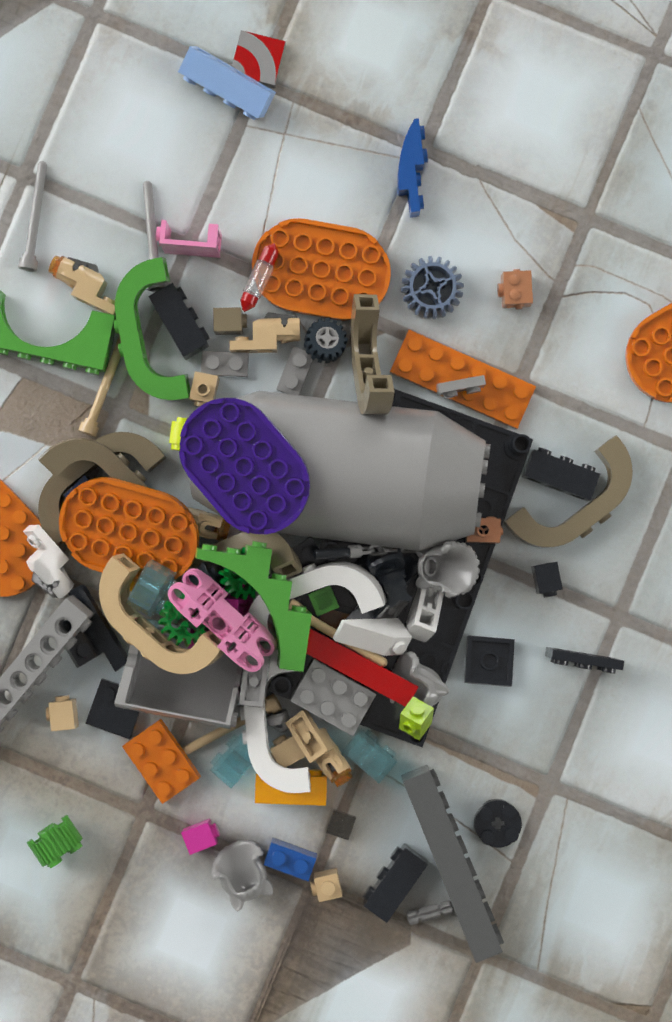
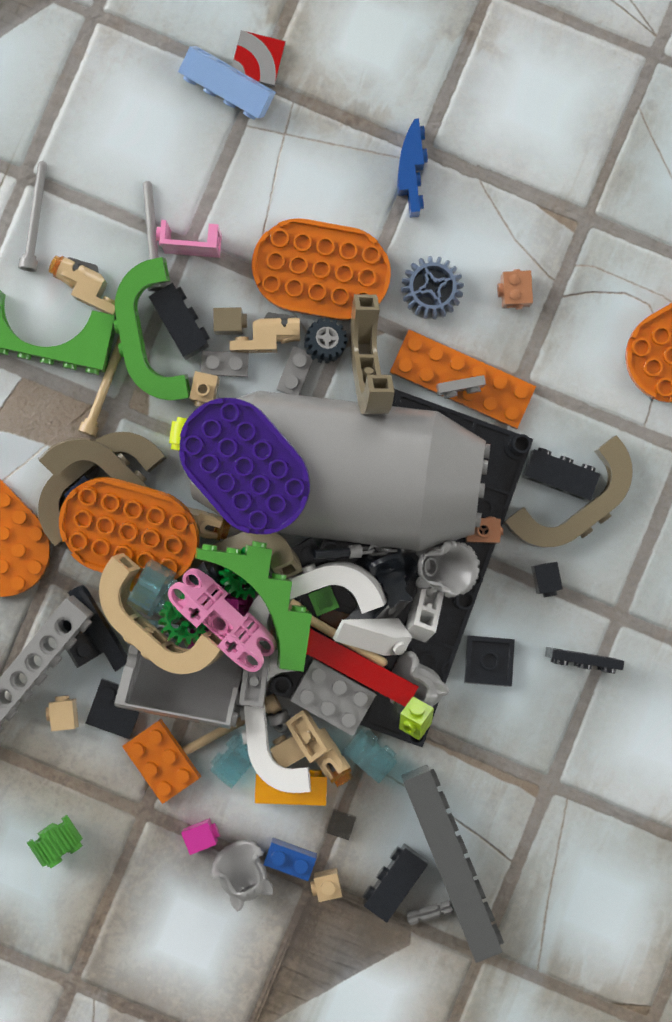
(47, 563): white plate -> none
(259, 277): piece -> none
(489, 834): black plate -> none

